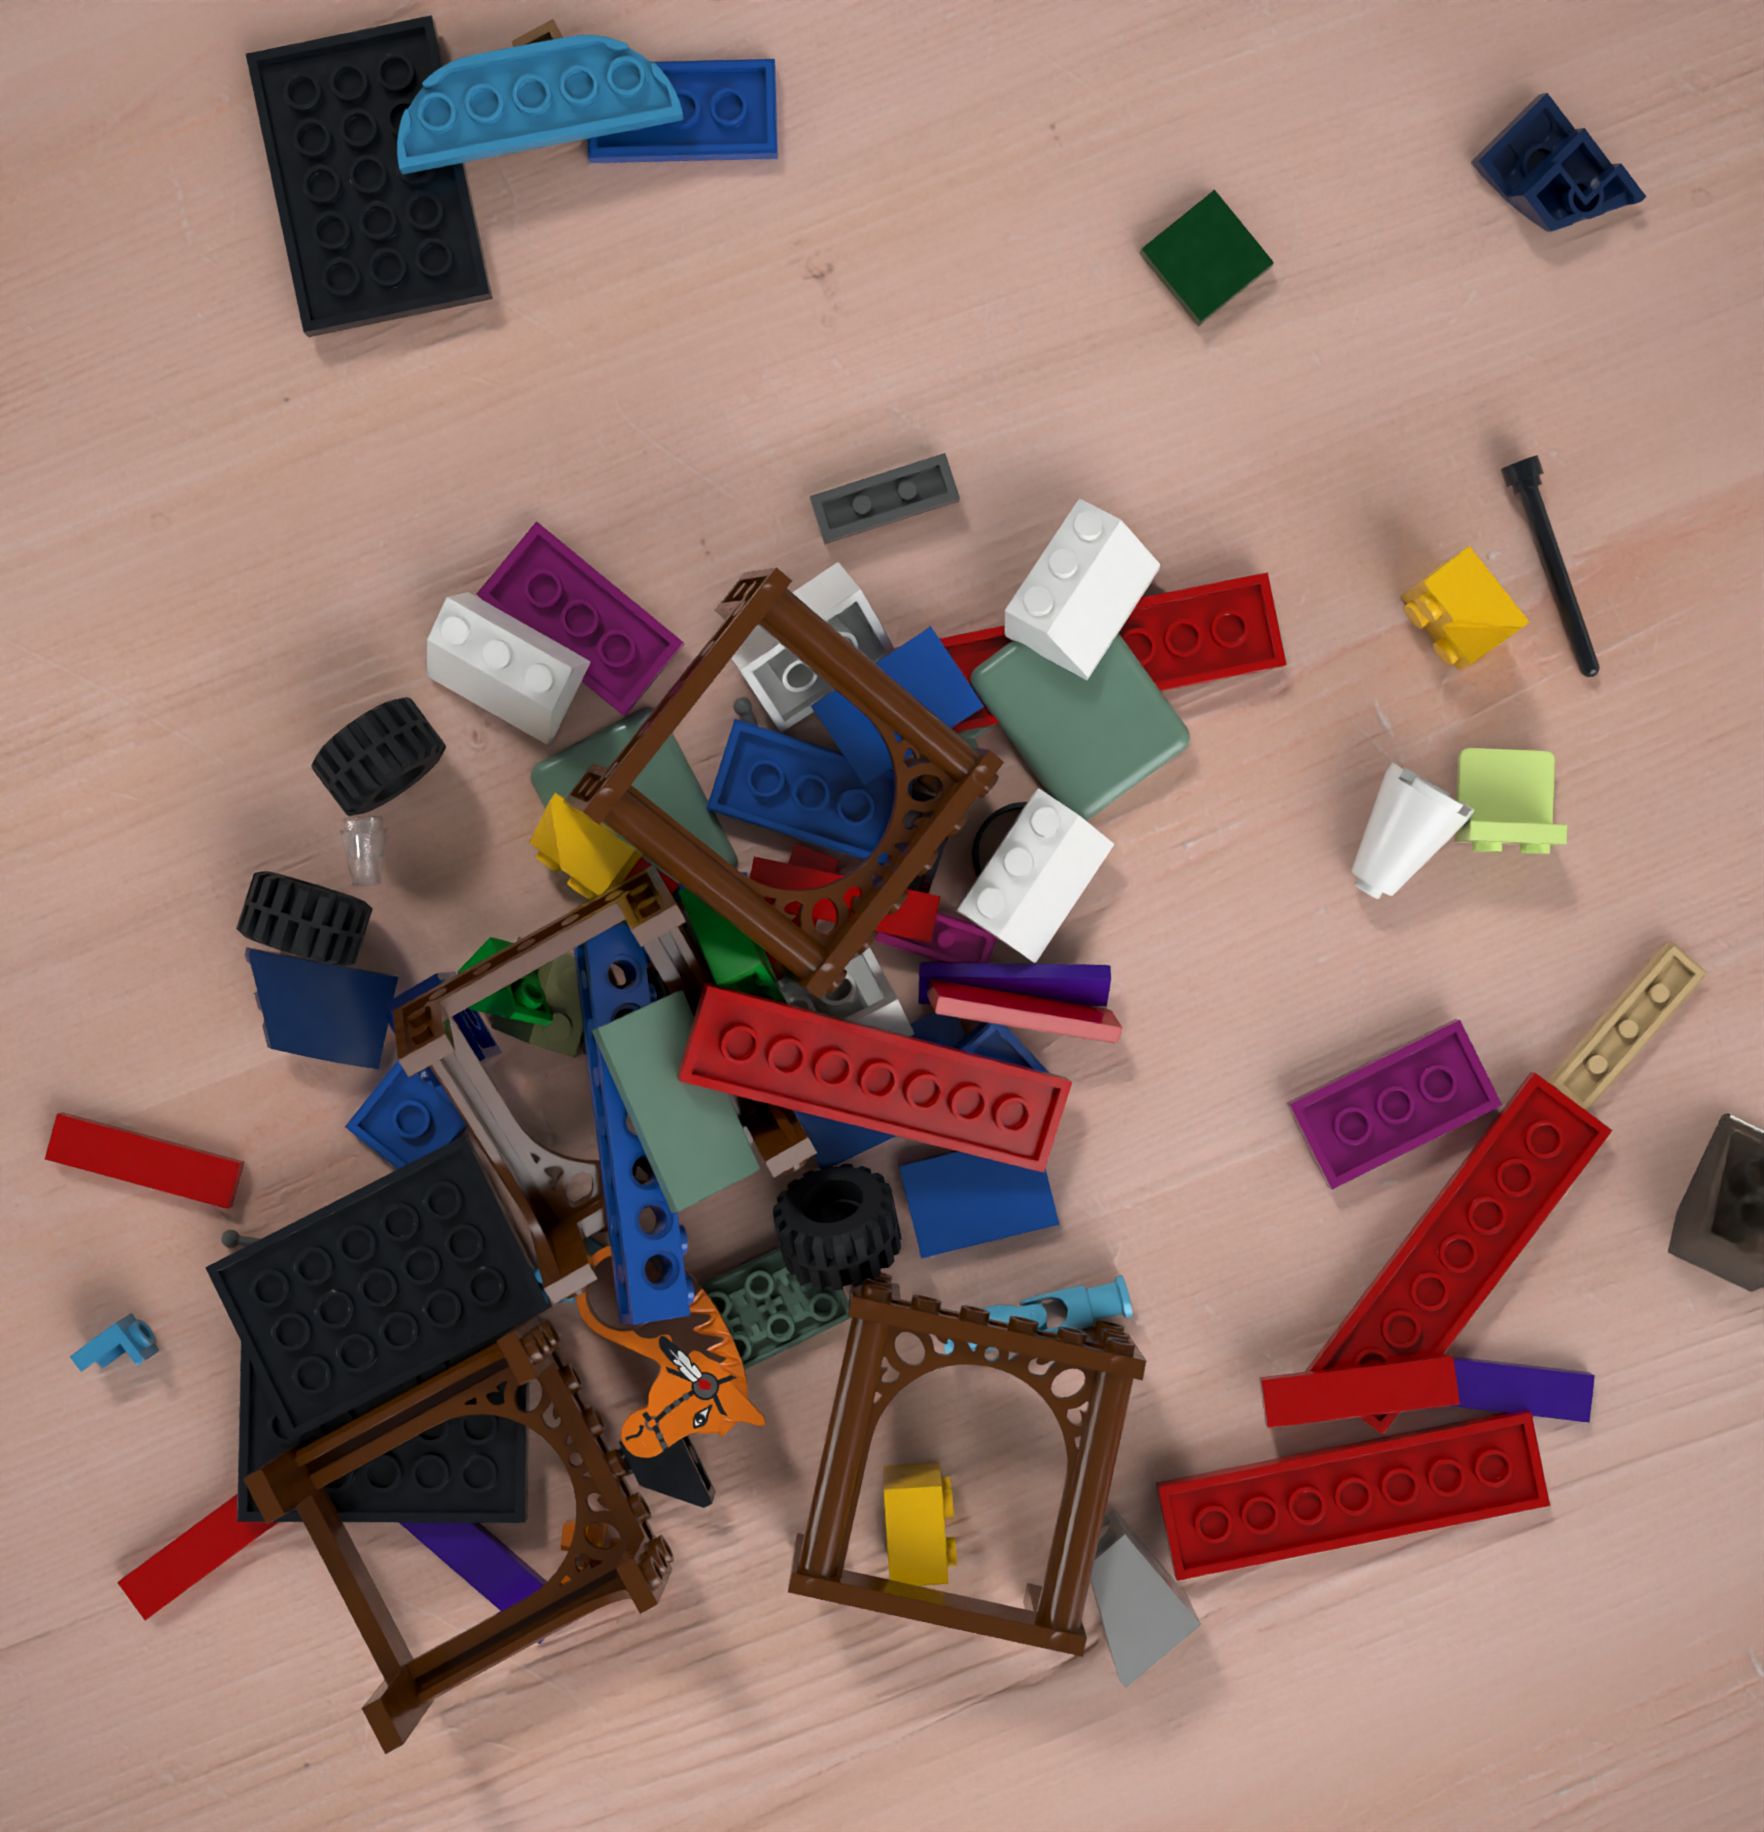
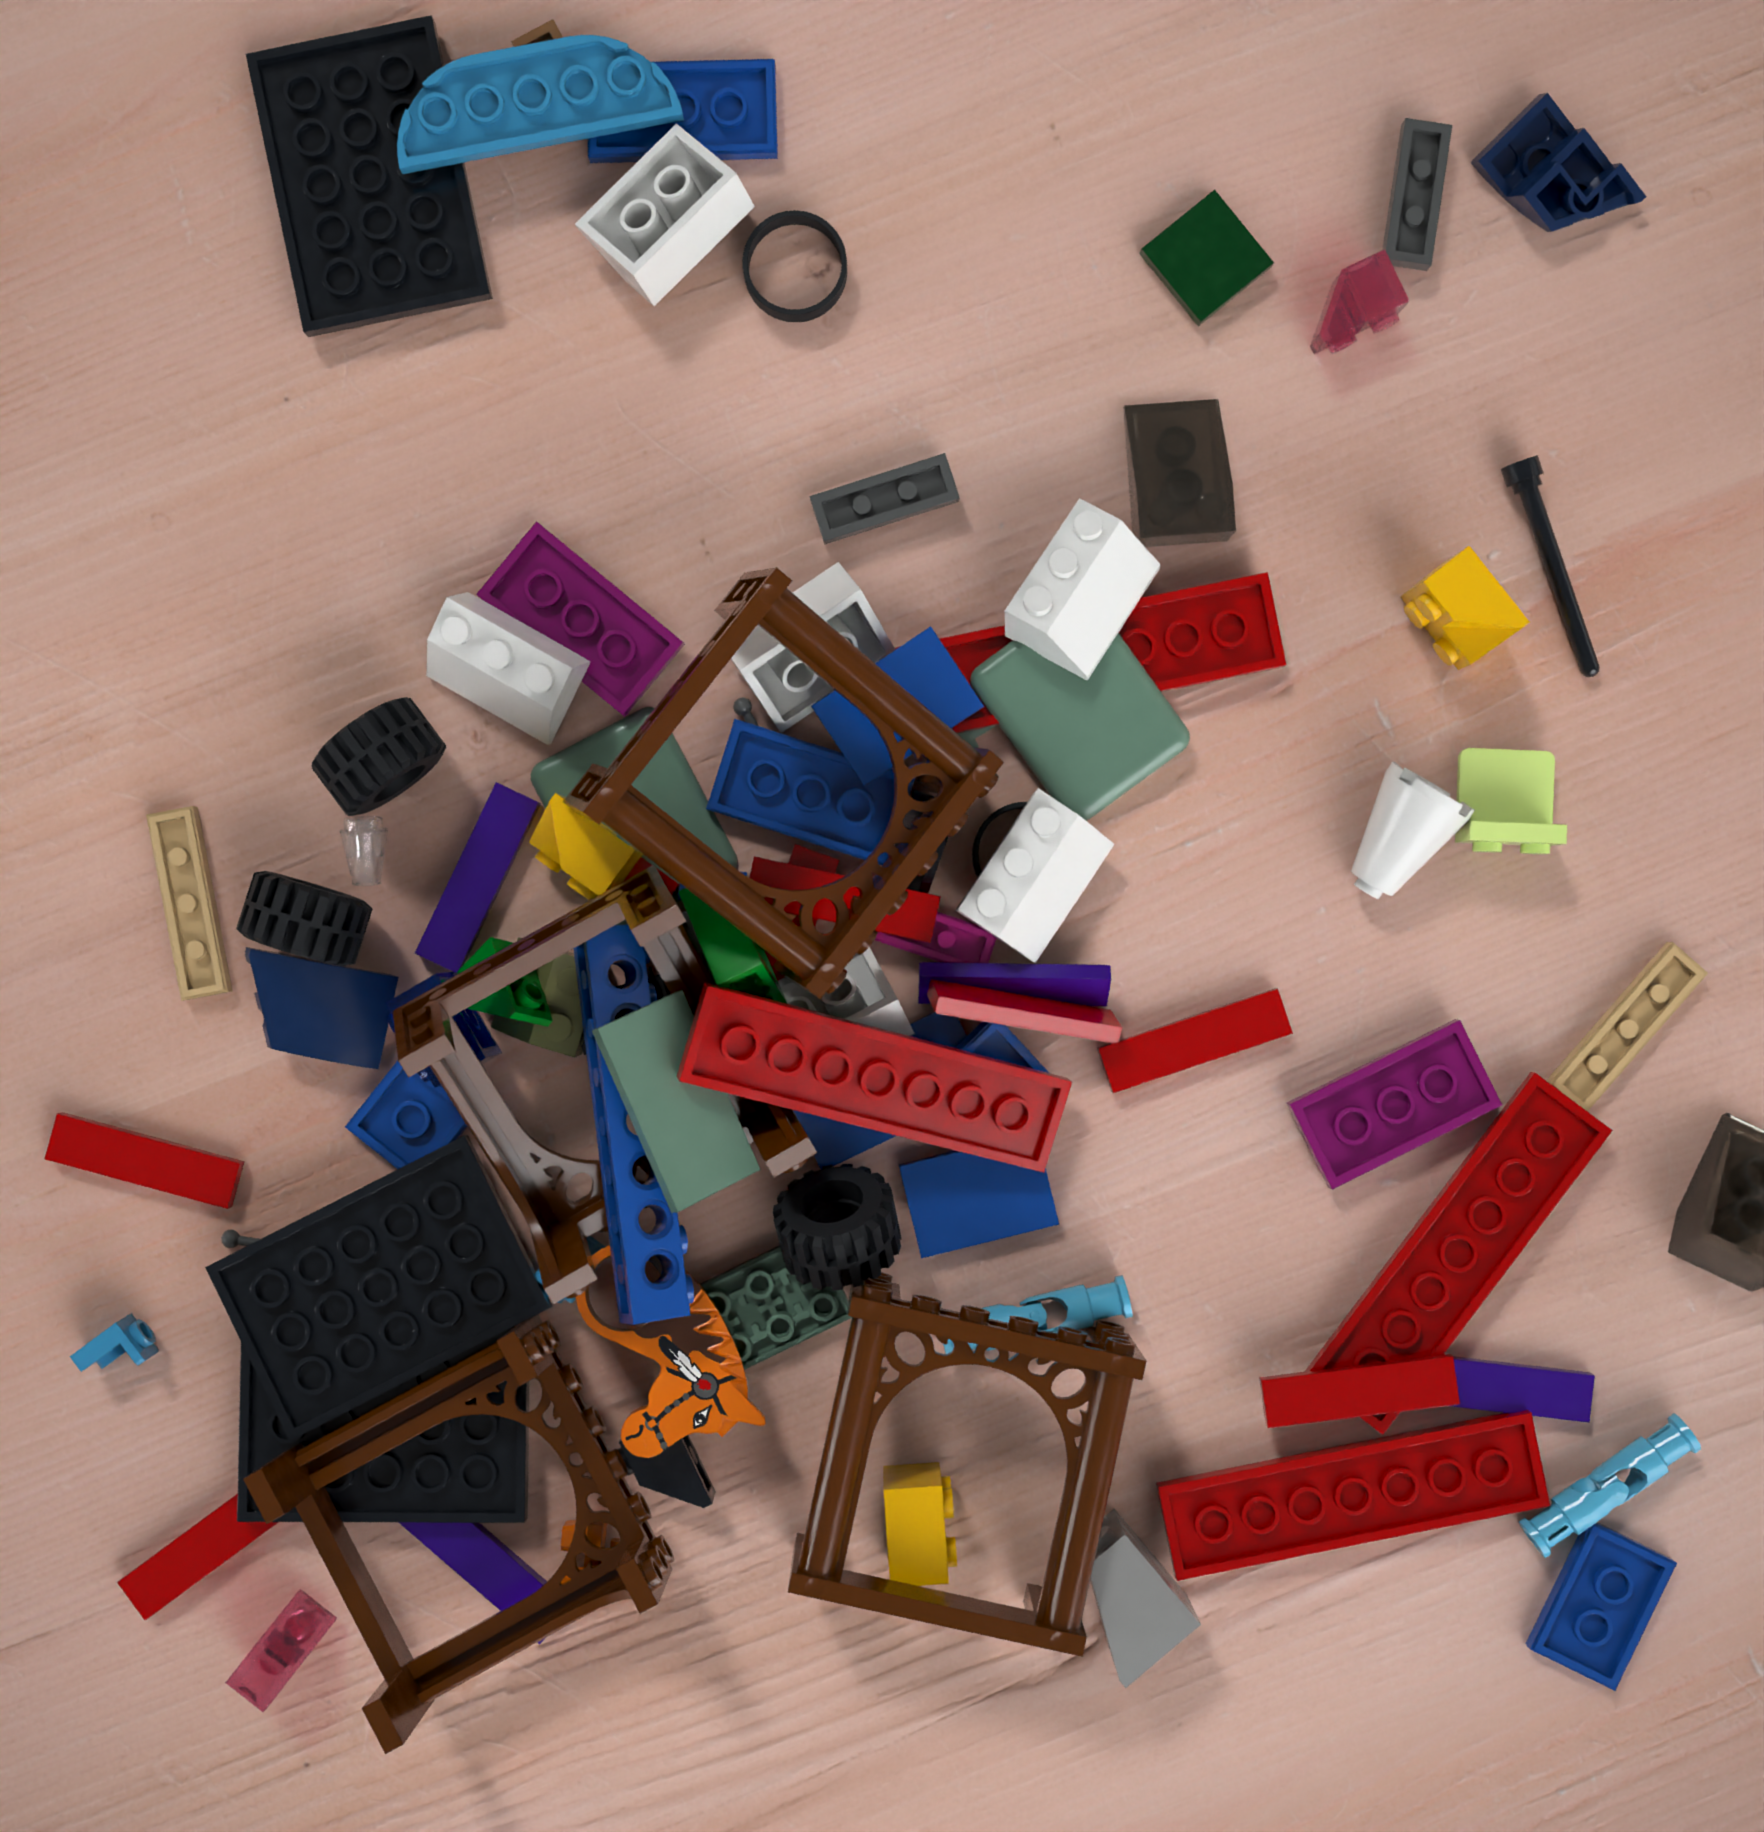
(189, 903): none -> tan tile
(281, 1650): none -> clear pink slope
(477, 878): none -> dark purple tile
(666, 214): none -> white slope
(794, 218): none -> black tyre
(1178, 473): none -> clear smoke slope
(1194, 1040): none -> red tile
(1359, 299): none -> clear pink slope
(1416, 193): none -> dark grey plate
(1601, 1491): none -> medium azure piece
(1601, 1604): none -> blue tile

